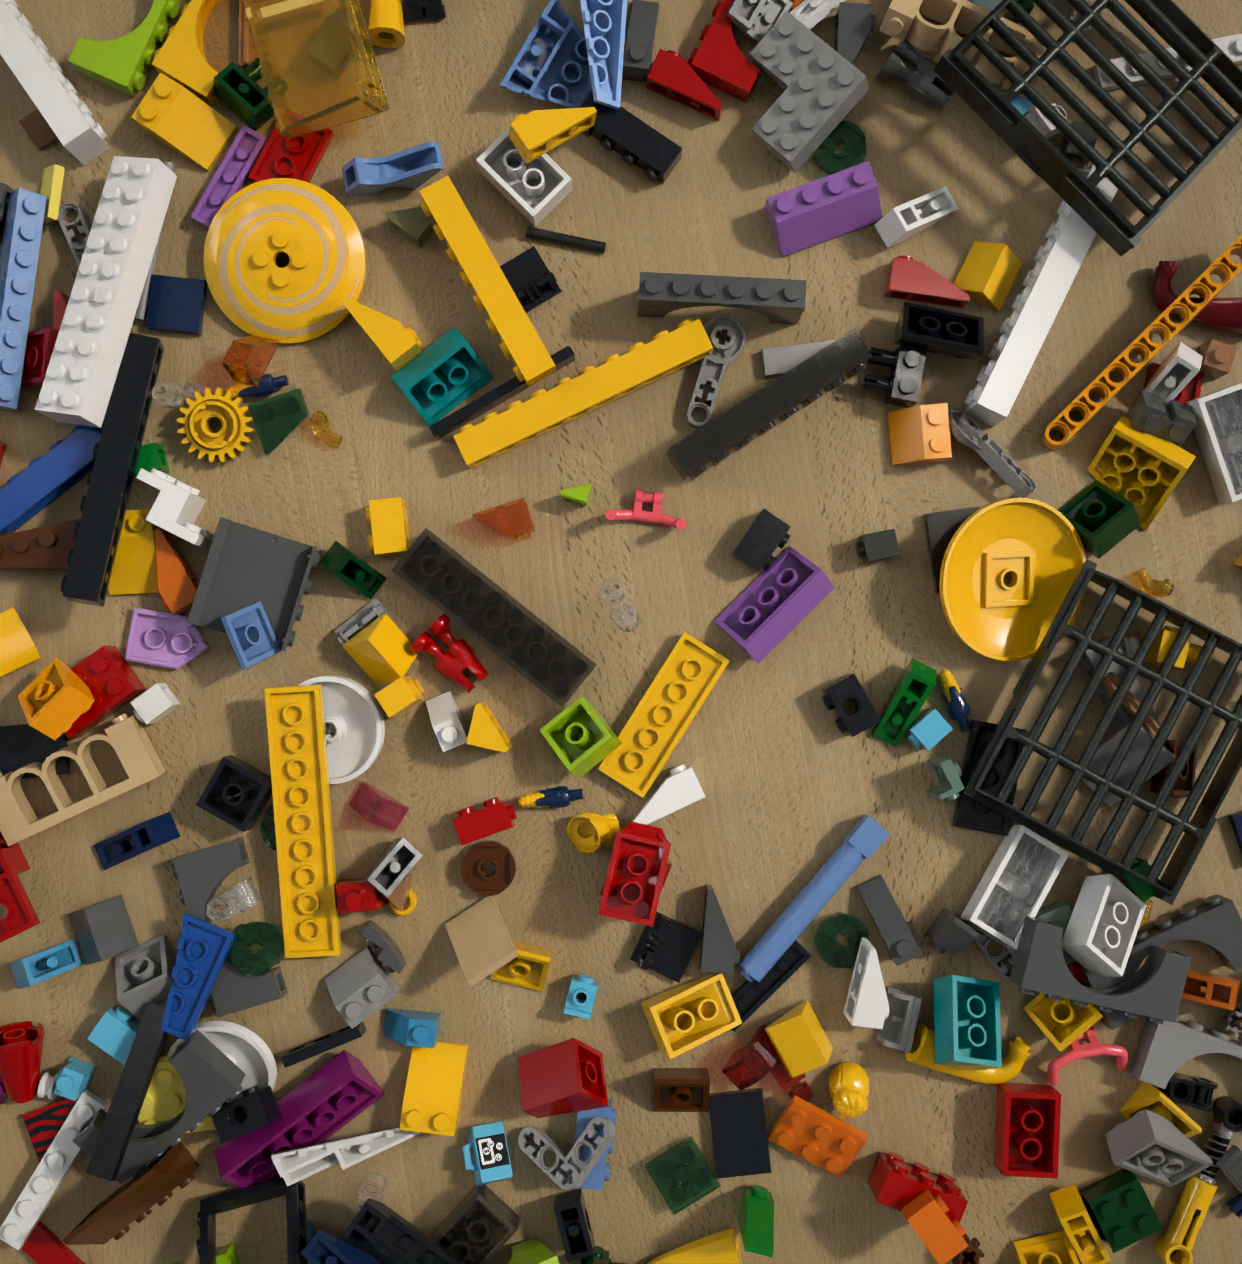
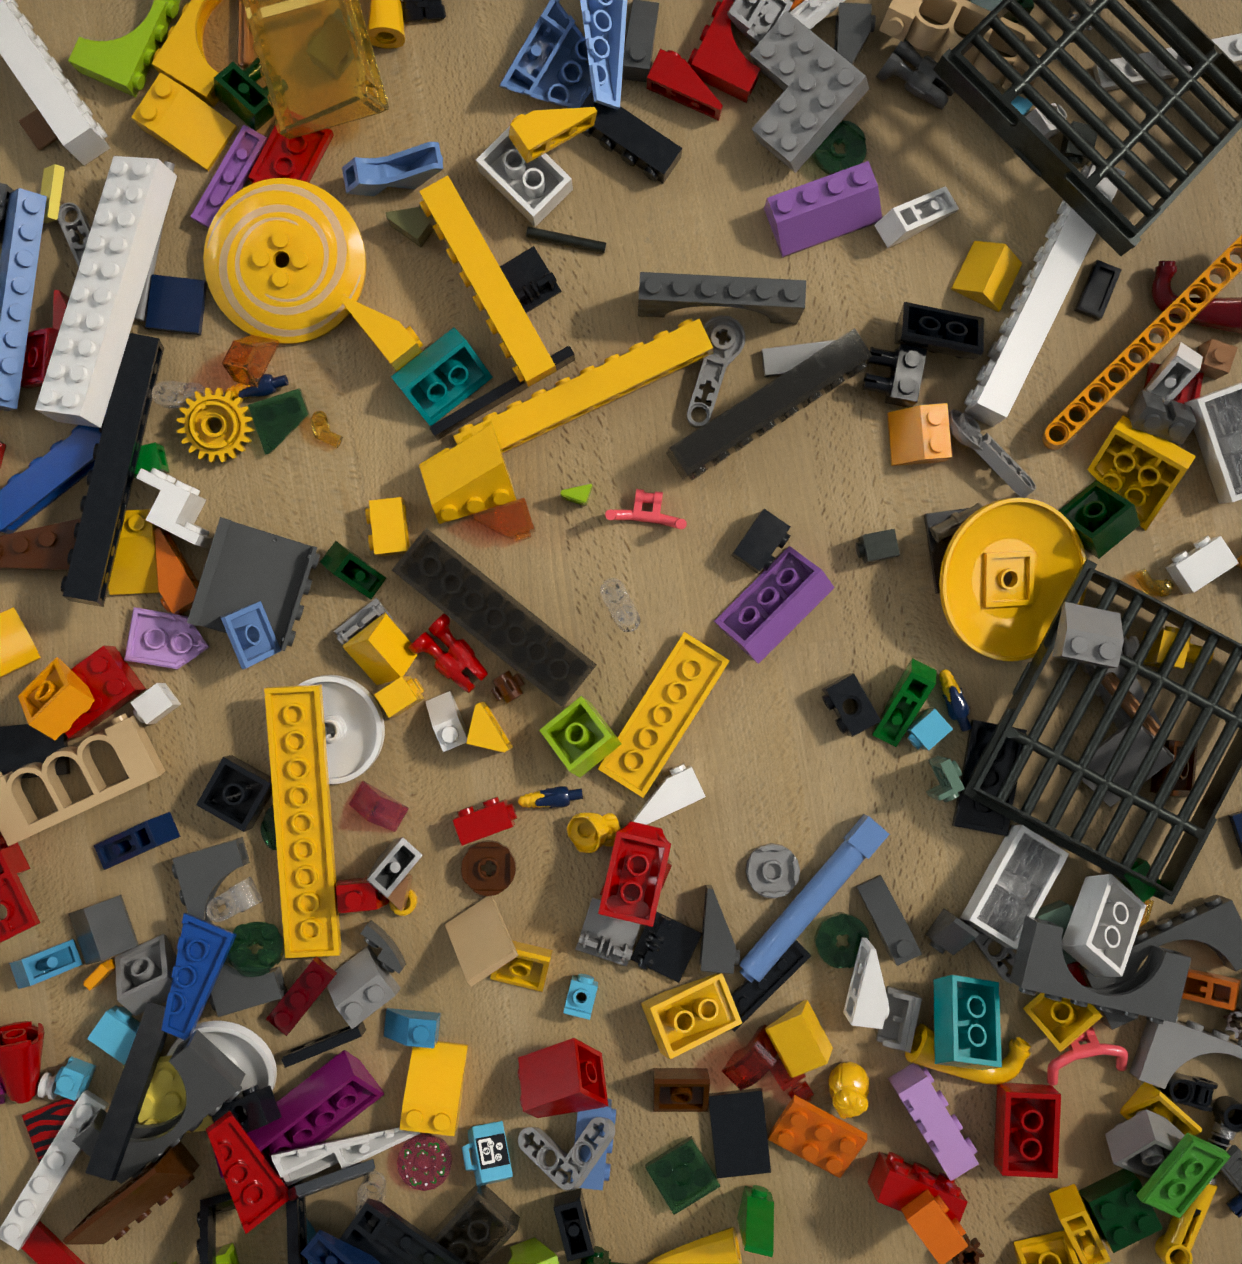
(99, 974): none -> light orange tile
(247, 1173): none -> red wing
(301, 996): none -> dark red plate
(331, 1180): none -> black tile
(424, 1162): none -> clear pink tile
(468, 477): none -> yellow wedge
(507, 687): none -> reddish brown gear
(607, 936): none -> light grey hinge
(772, 870): none -> light grey tile
(919, 283): slope -> none
(934, 1121): none -> lavender wedge
(952, 524): none -> dark tan pin
(1089, 636): none -> light grey slope
(1098, 290): none -> black tile
(1183, 1175): none -> bright green tile
(1201, 564): none -> white brick

